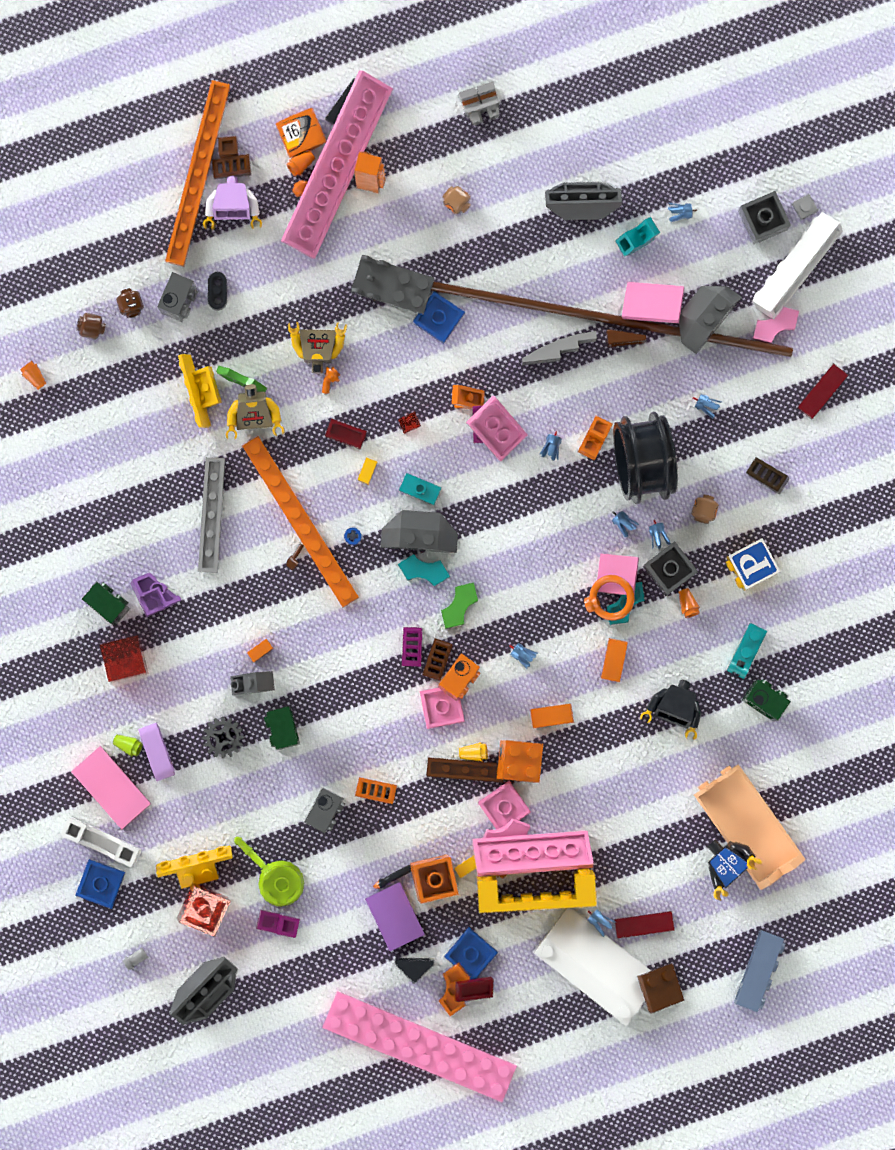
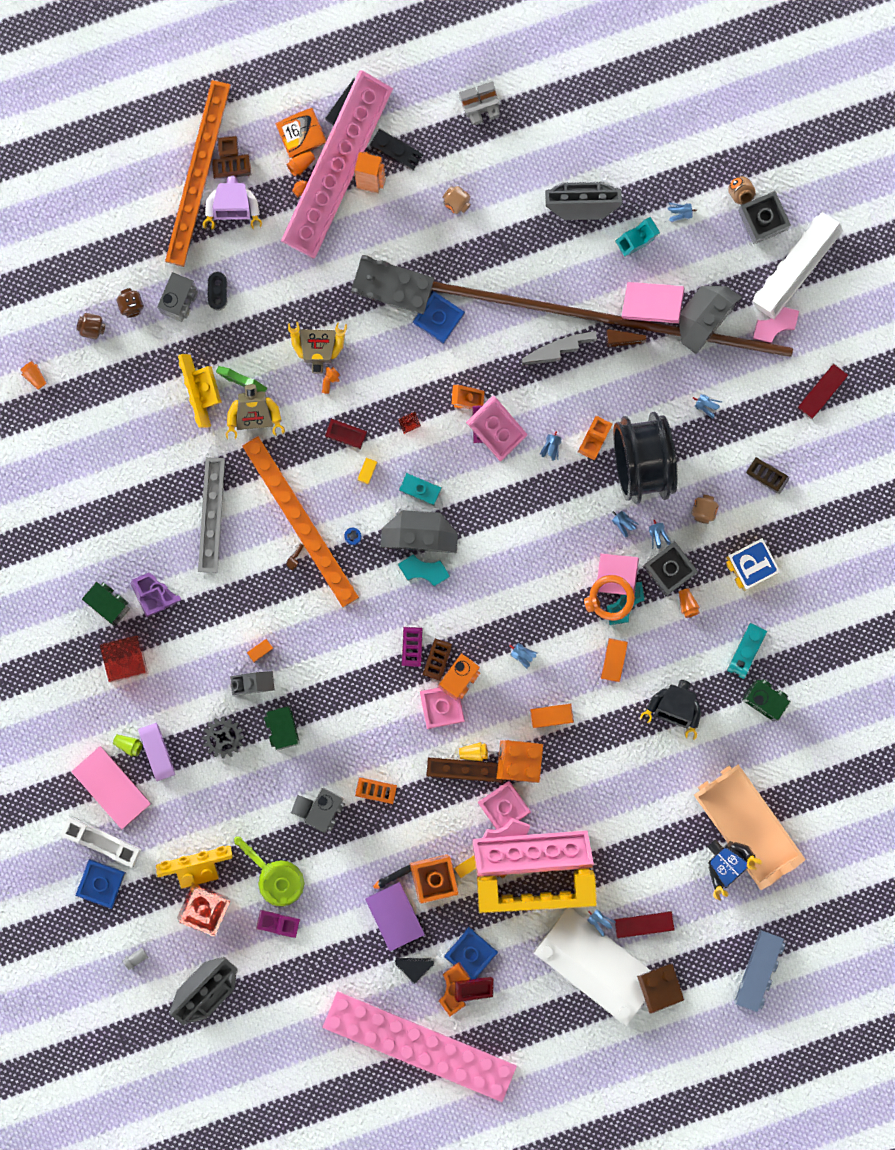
(302, 806): none -> dark grey beam
(395, 149): none -> black hinge
(464, 597): bright green tile -> none
(741, 190): none -> medium nougat head
(804, 207): light grey plate -> none

